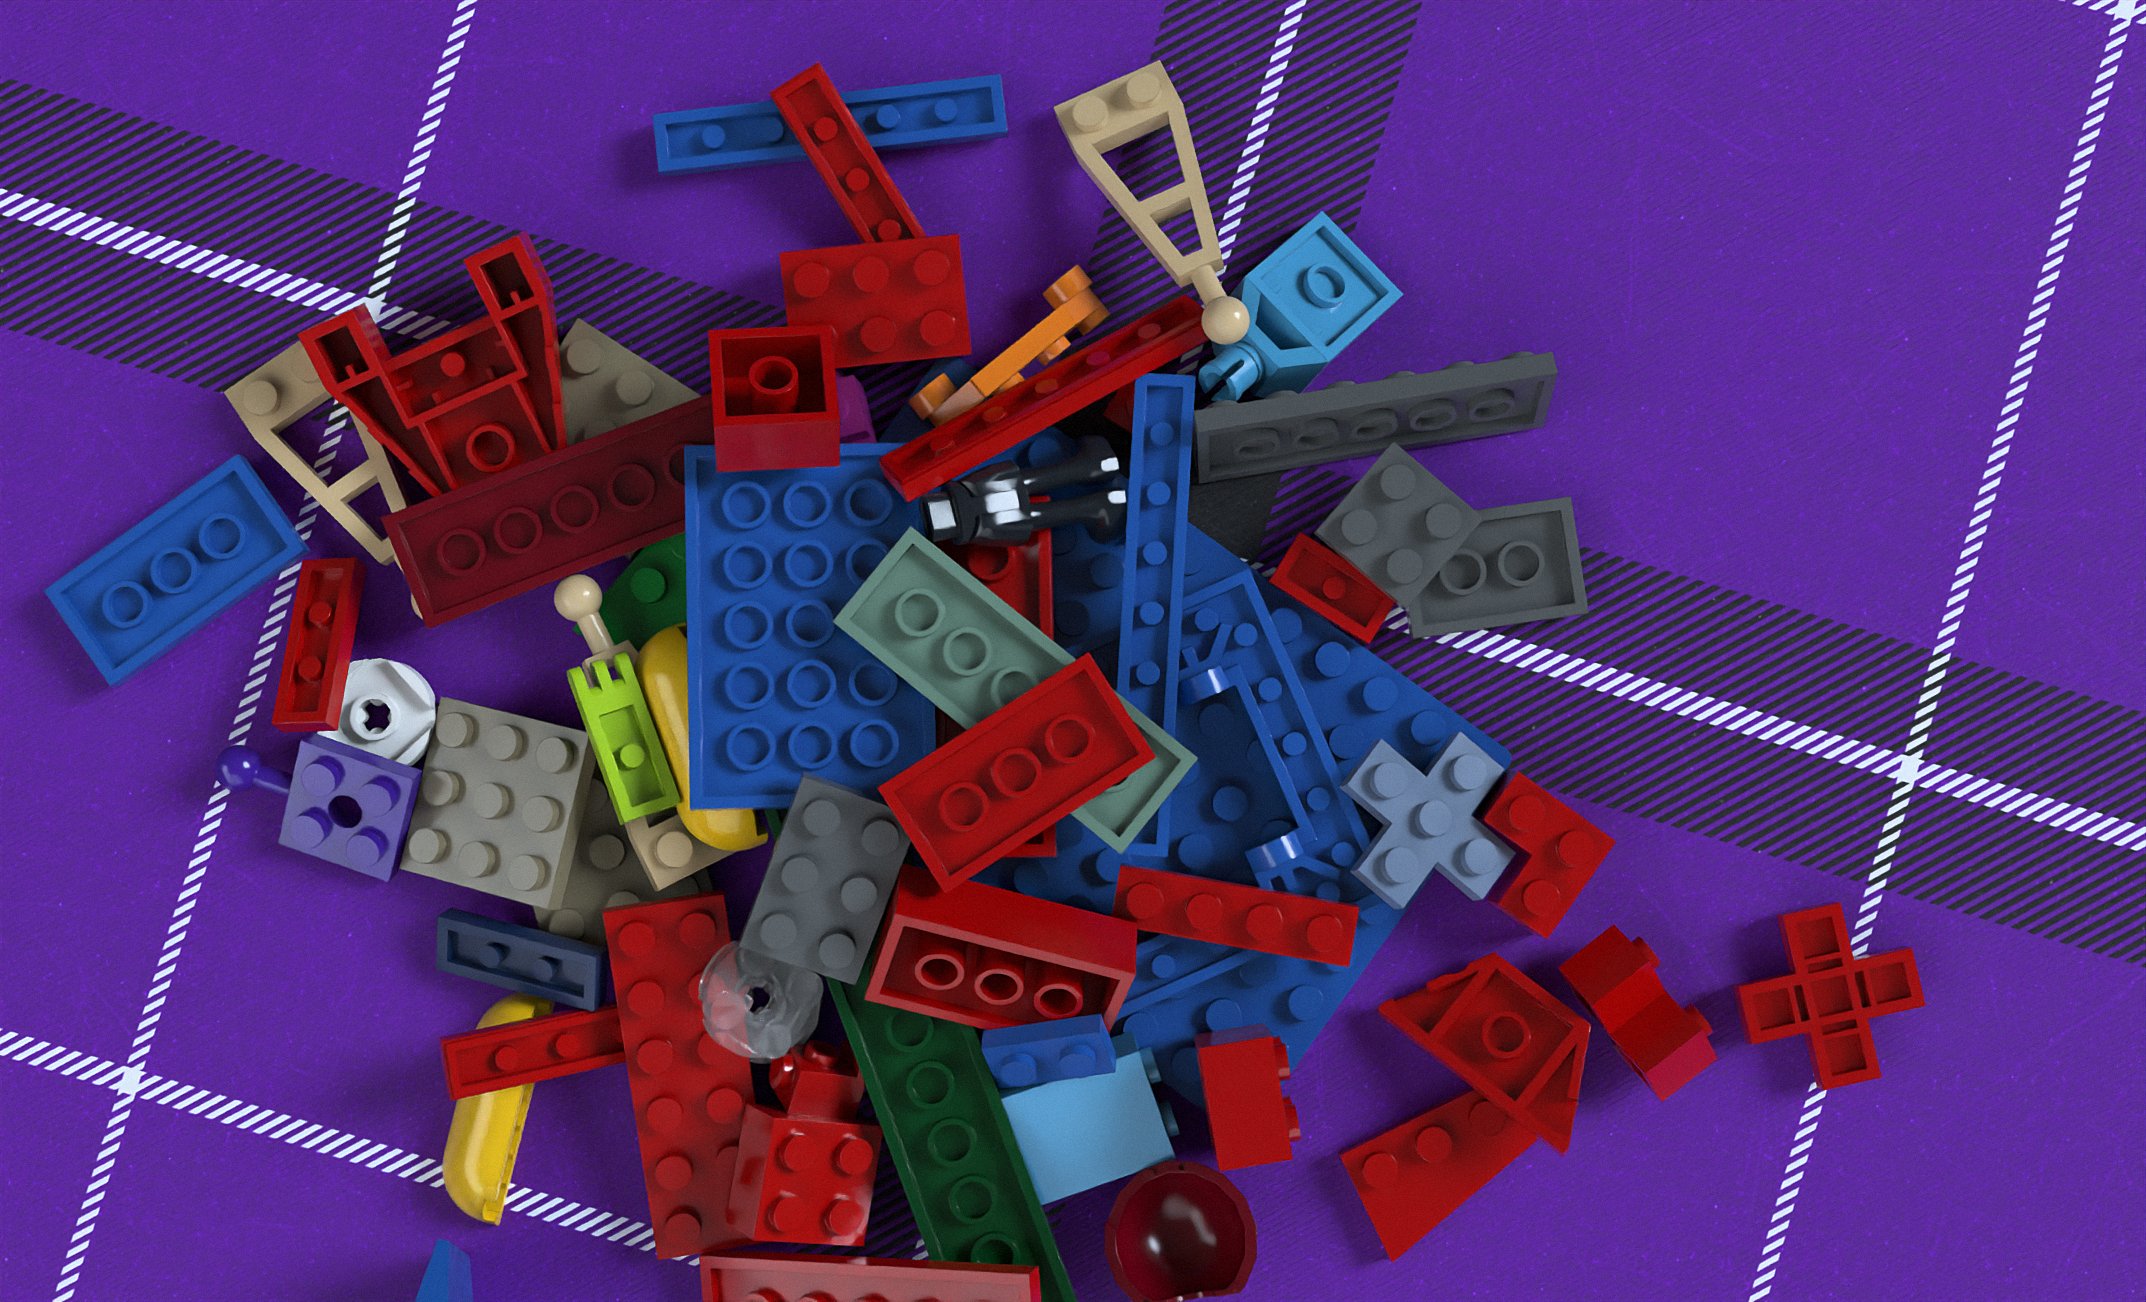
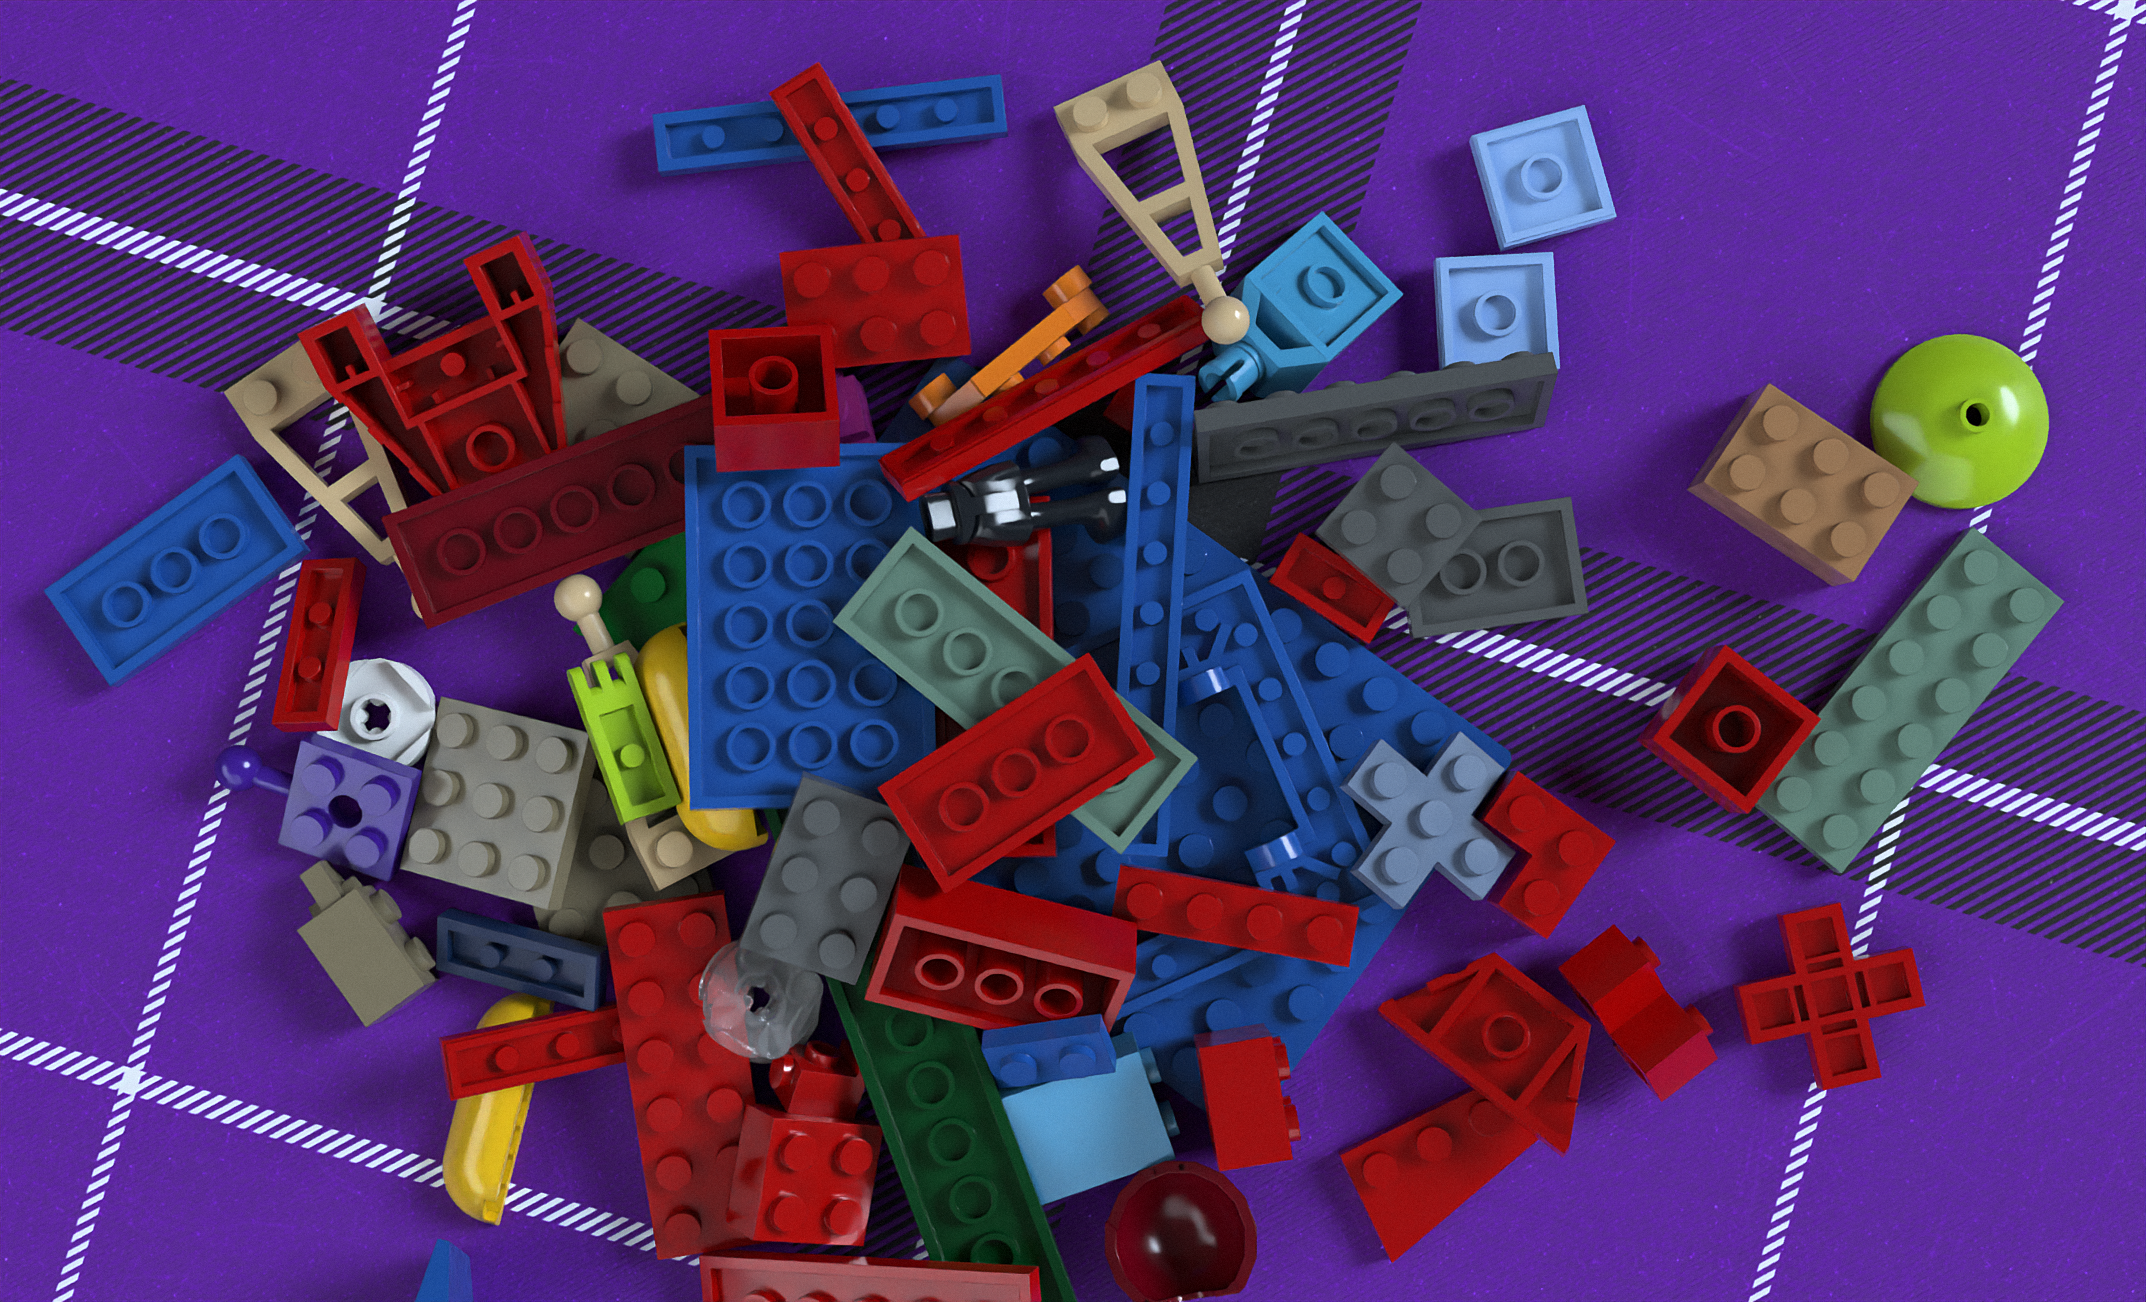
(364, 945): none -> dark tan hinge
(1495, 307): none -> light blue plate
(1542, 178): none -> light blue plate
(1728, 729): none -> red brick
(1803, 485): none -> medium nougat brick
(1907, 697): none -> sand green plate
(1924, 428): none -> lime dish

